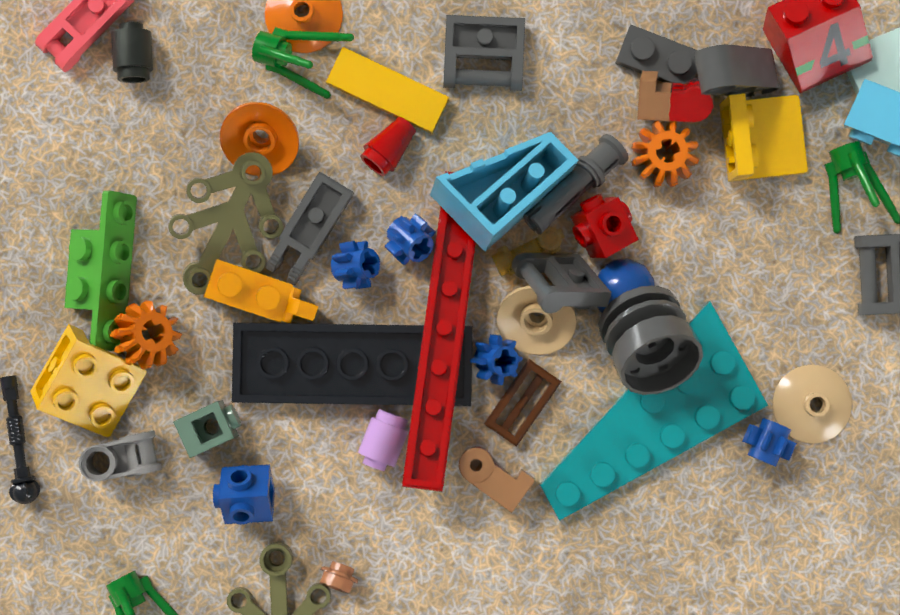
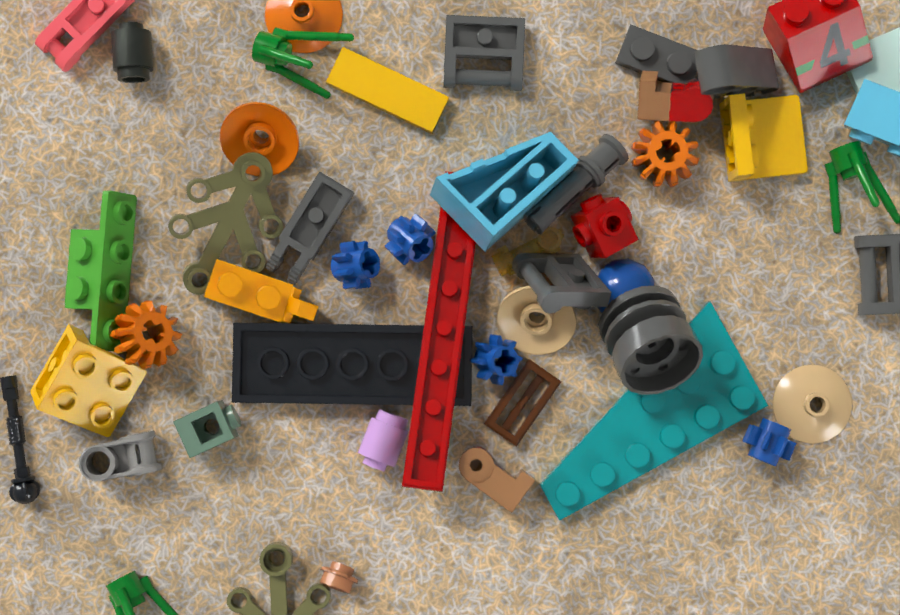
(245, 494): blue brick -> none
(388, 147): red cone -> none

